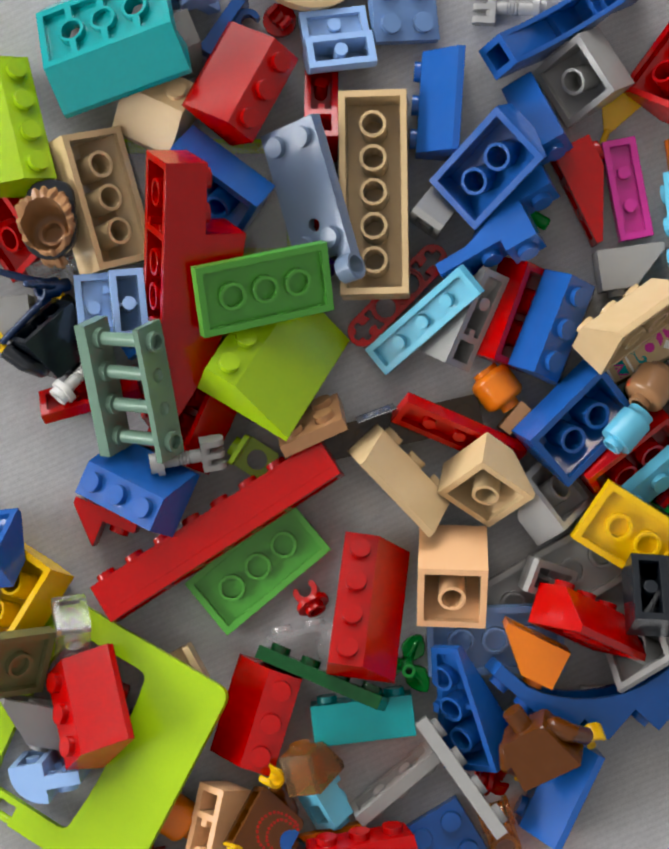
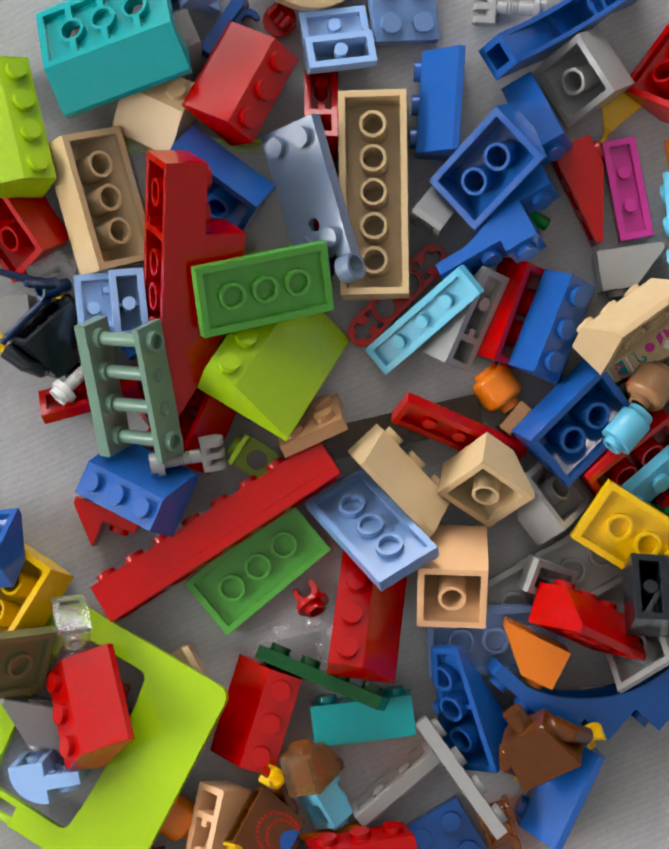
(48, 221): medium nougat hair -> none
(372, 529): none -> medium blue plate
(376, 412): black sticker -> none
(415, 675): green plant -> none
(492, 782): red plate -> none

